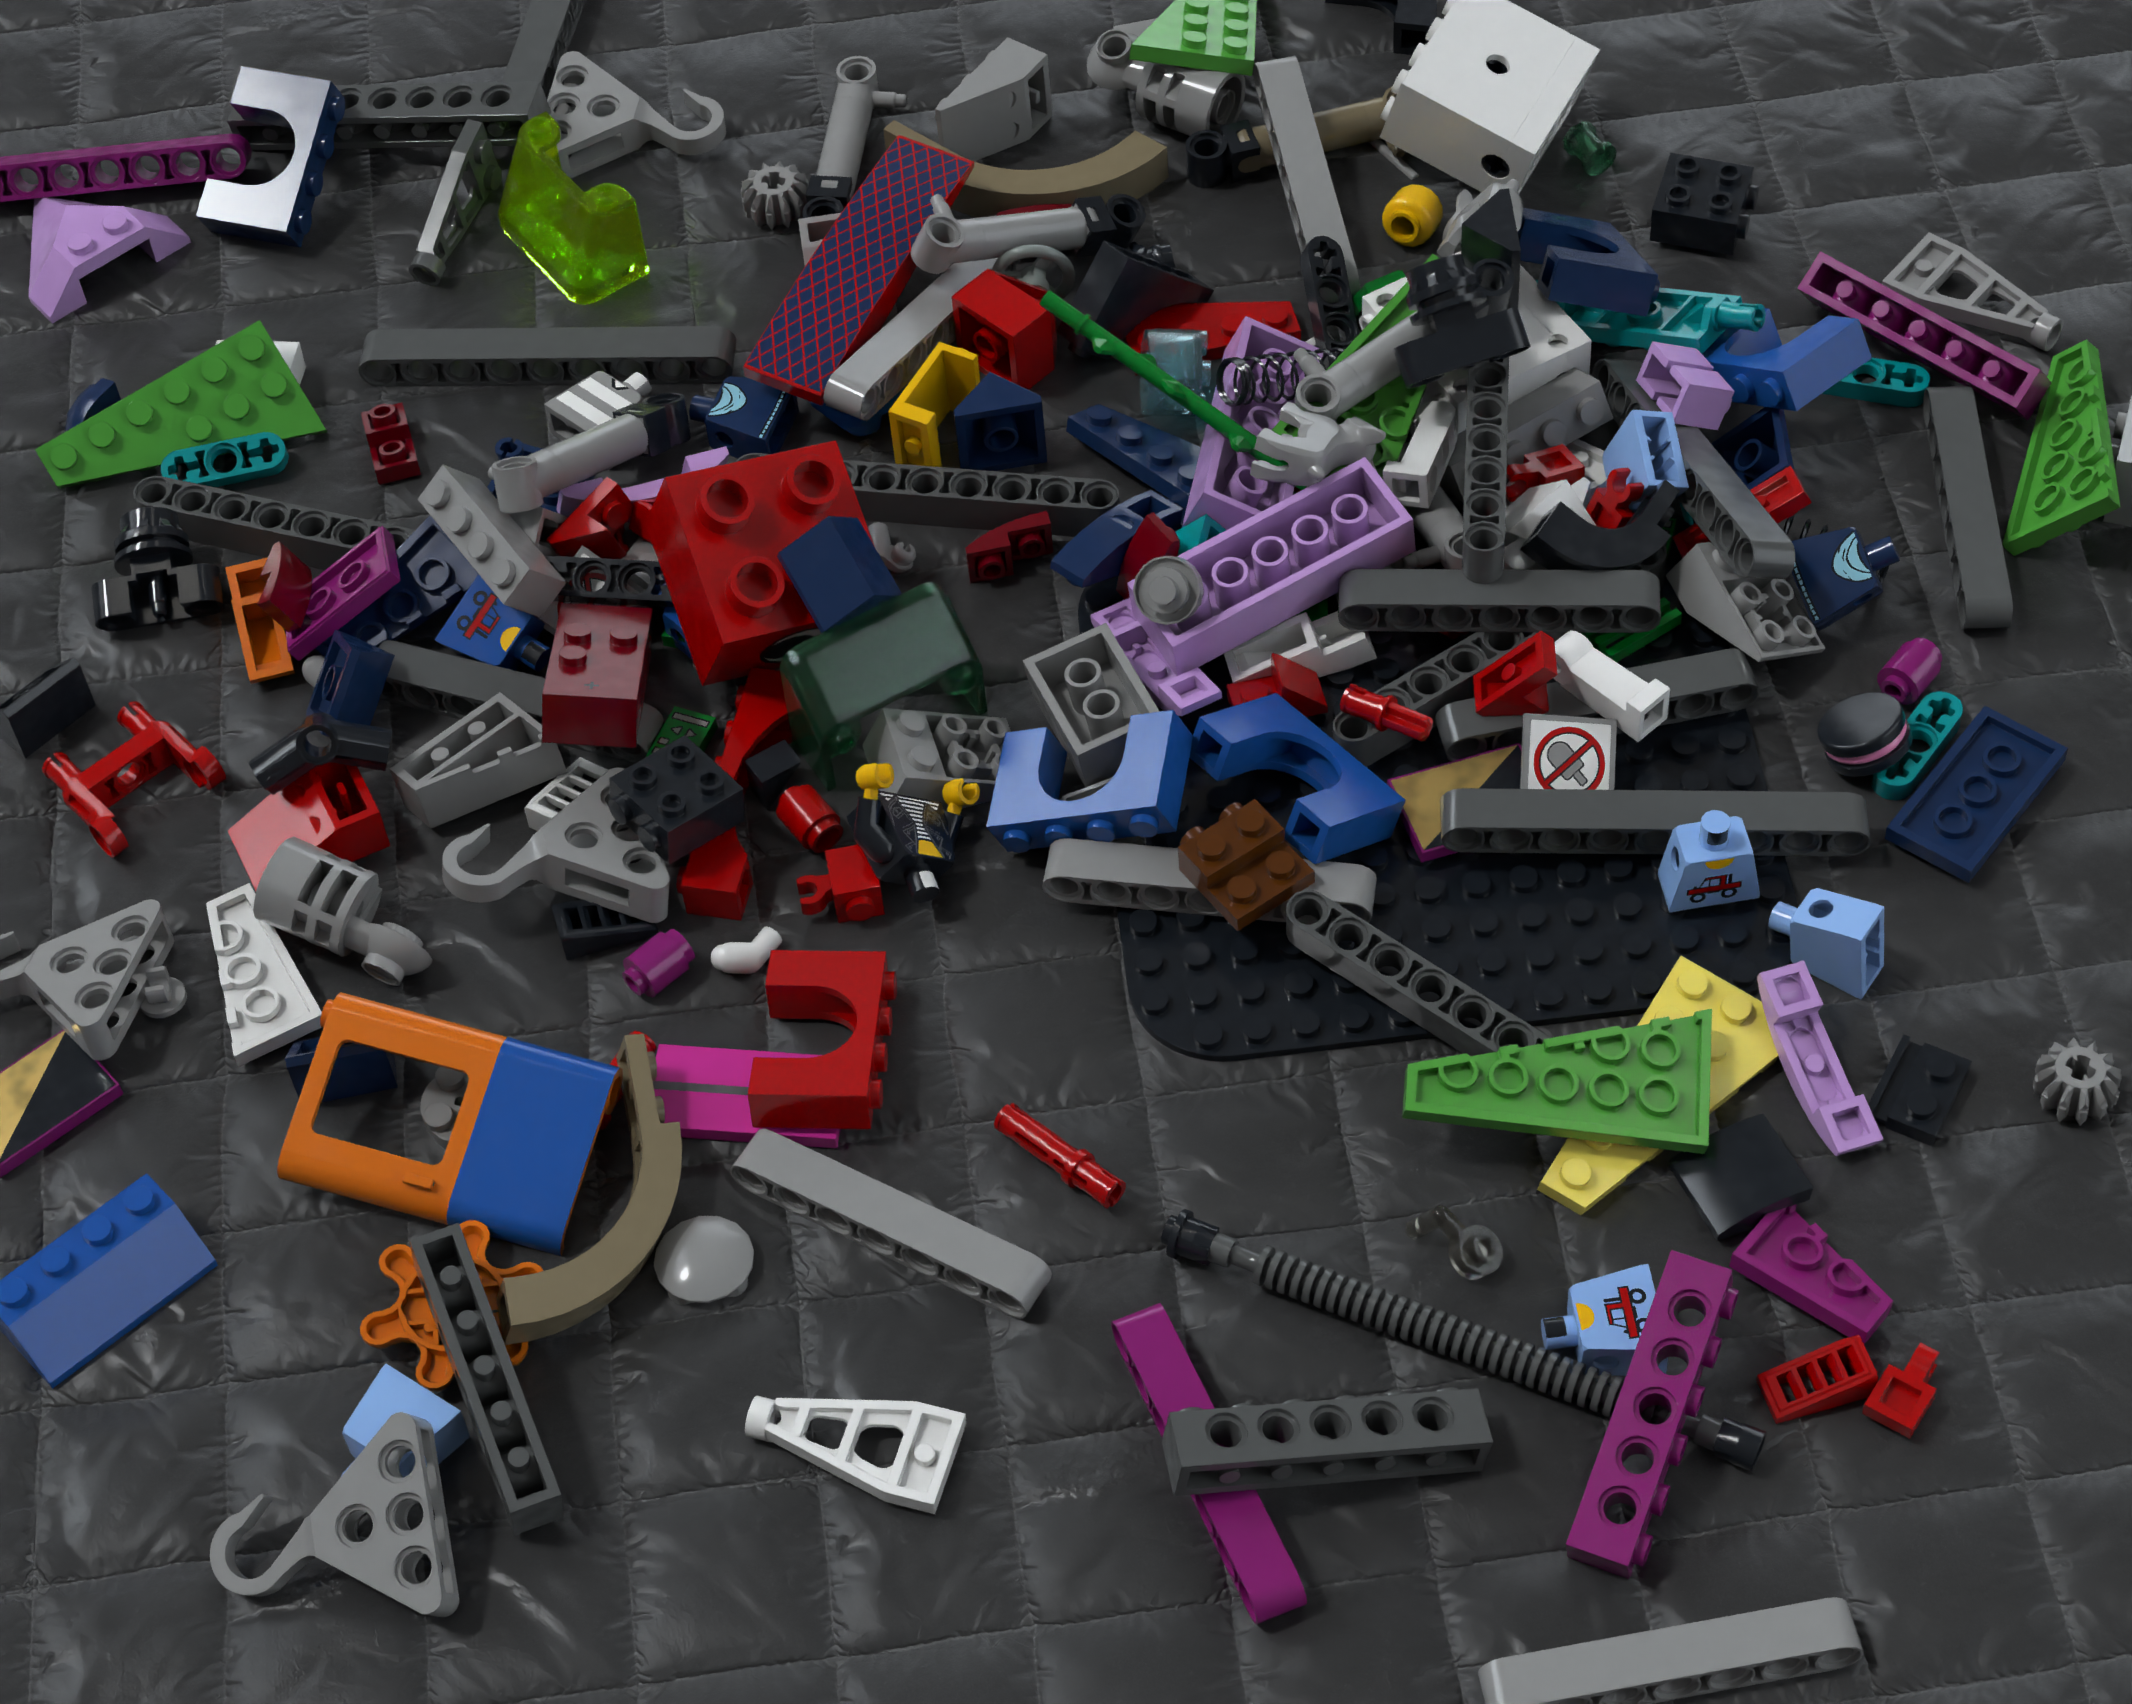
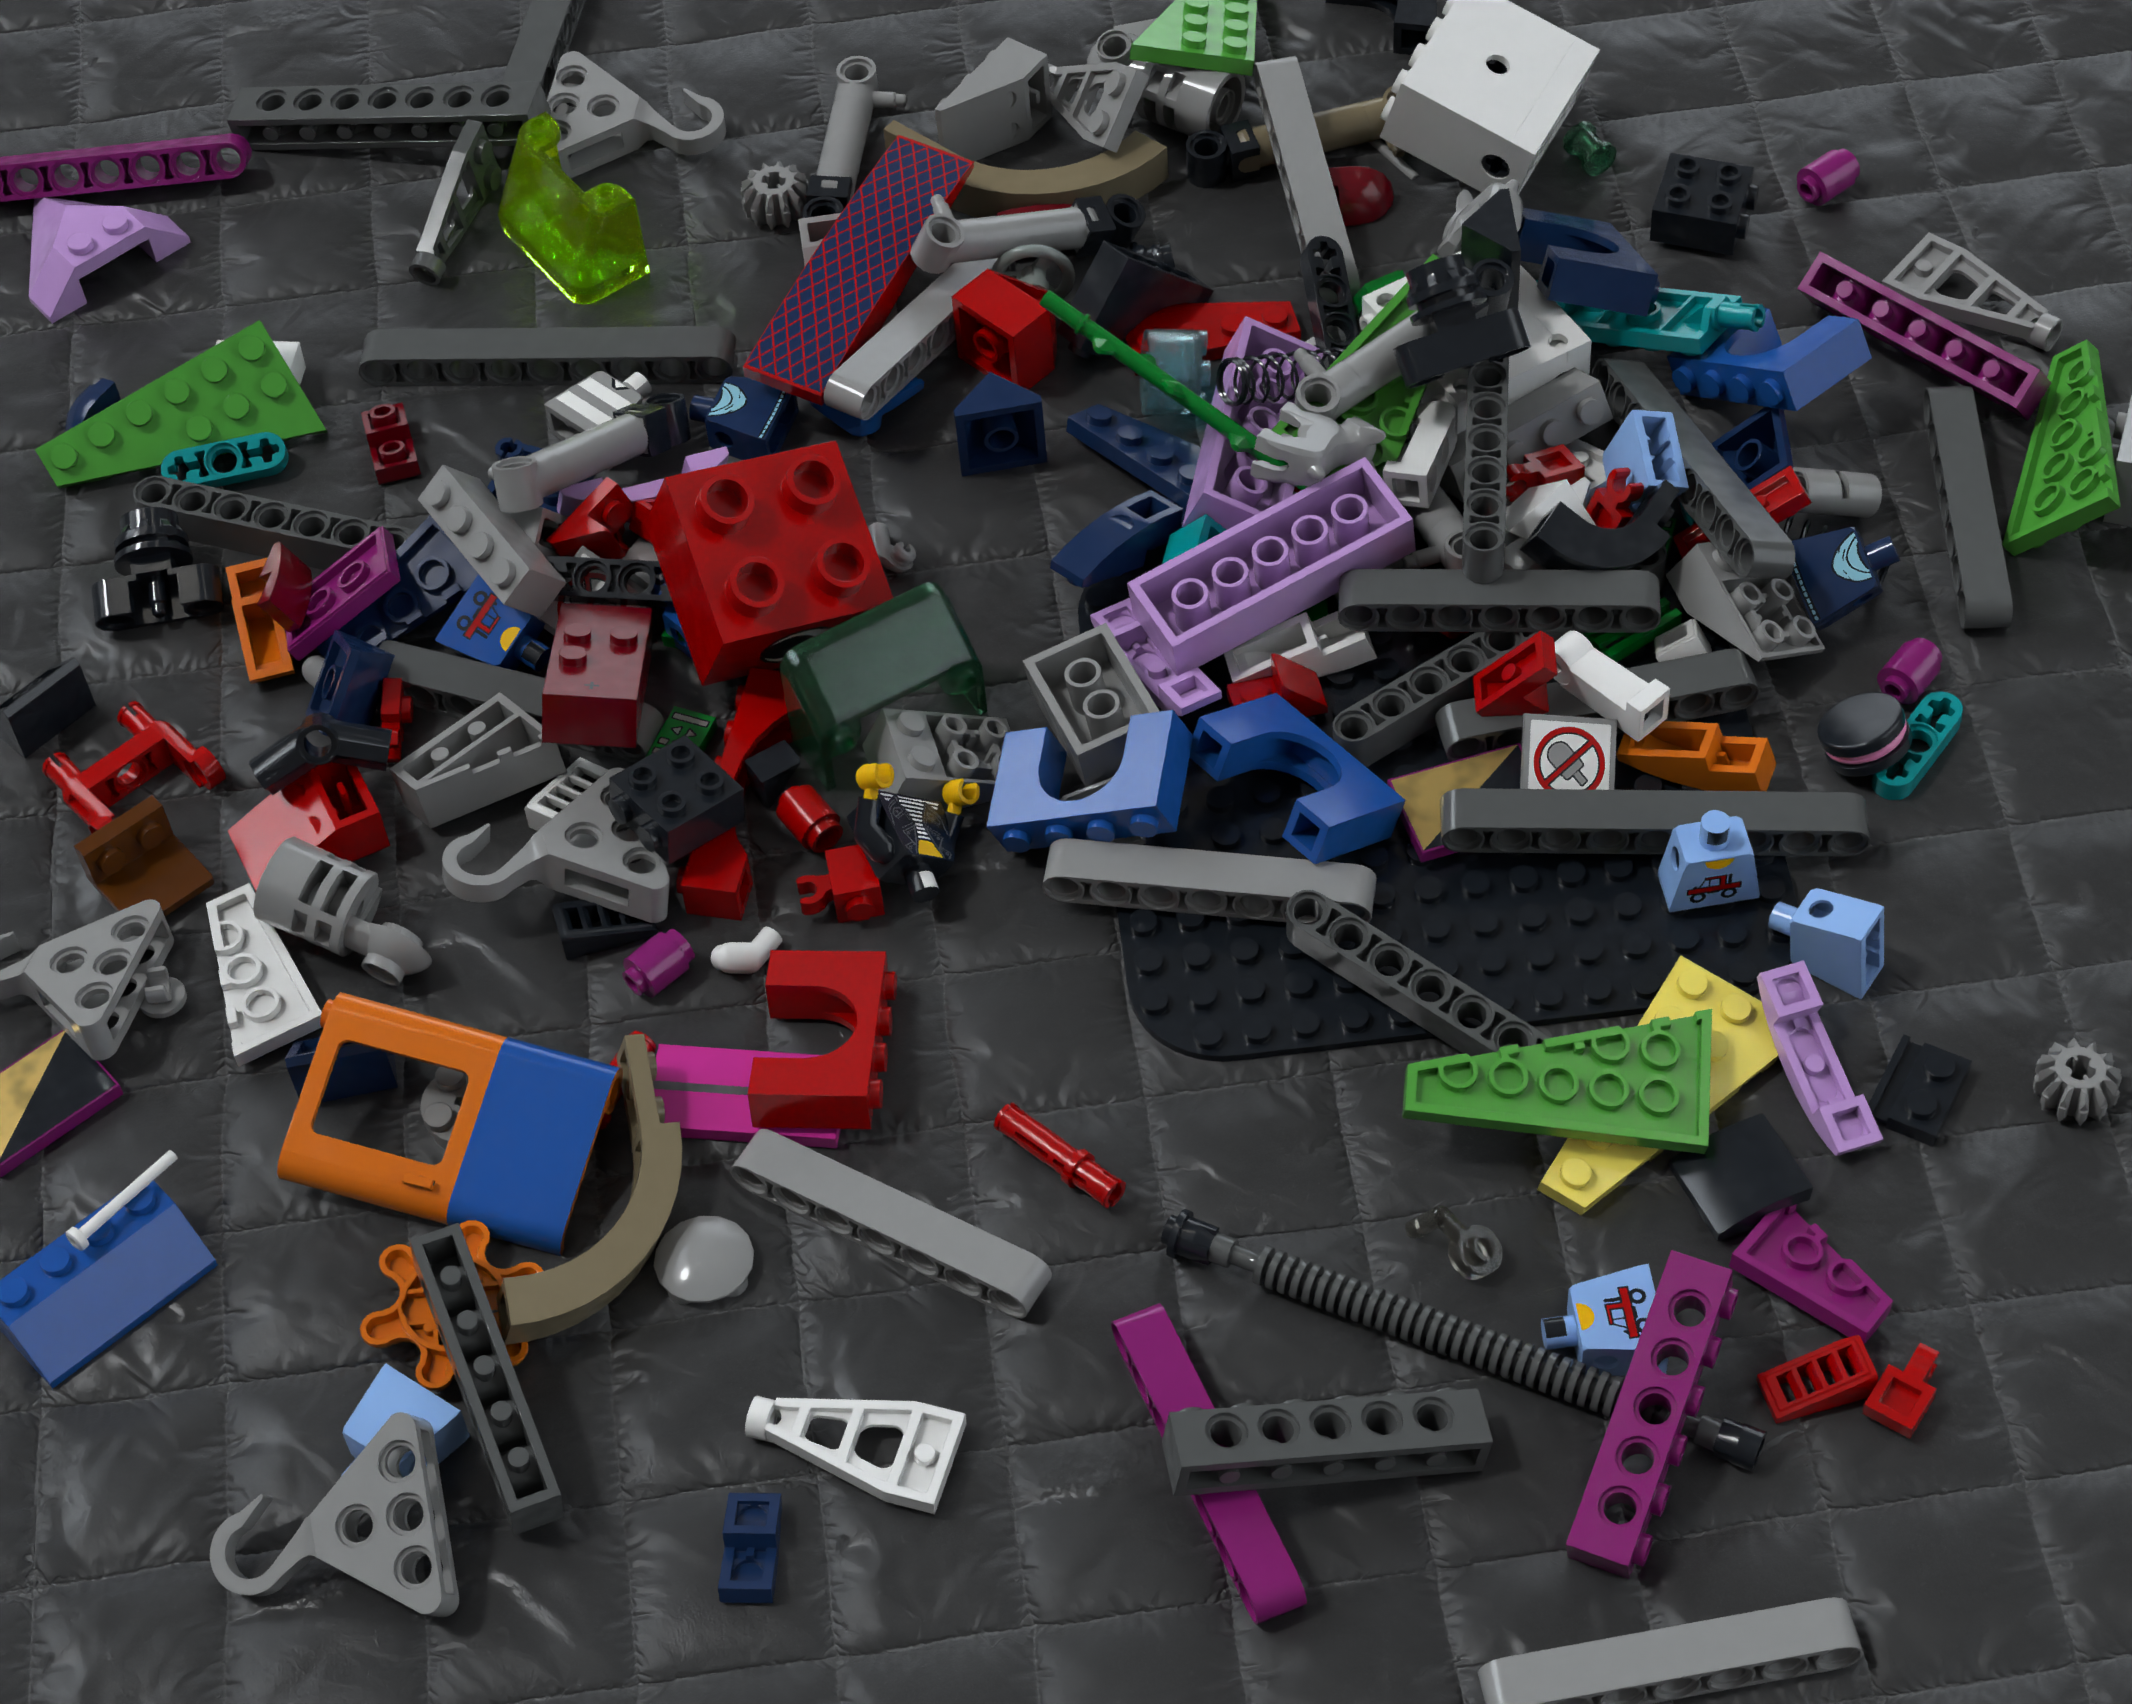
(79, 1236): none -> white piece
(142, 860): none -> reddish brown bracket
(283, 206): arch -> none
(395, 712): none -> red plate
(750, 1548): none -> dark blue slope
(837, 571): dark blue slope -> none
(932, 392): yellow panel -> none
(974, 496): dark grey beam -> none
(1019, 539): dark red slope -> none
(1115, 109): none -> light grey plate
(1150, 541): dark red slope -> none
(1168, 590): light grey plate -> none
(1243, 863): reddish brown plate -> none
(1361, 193): none -> dark red brick
(1385, 712): red axle -> none
(1412, 215): yellow head -> none
(1681, 642): none -> white slope
(1685, 385): lavender piece -> none
(1701, 757): none -> orange slope
(1827, 176): none -> magenta brick
(1840, 492): none -> light grey pin
(1893, 394): teal beam -> none
(1976, 794): dark blue plate -> none

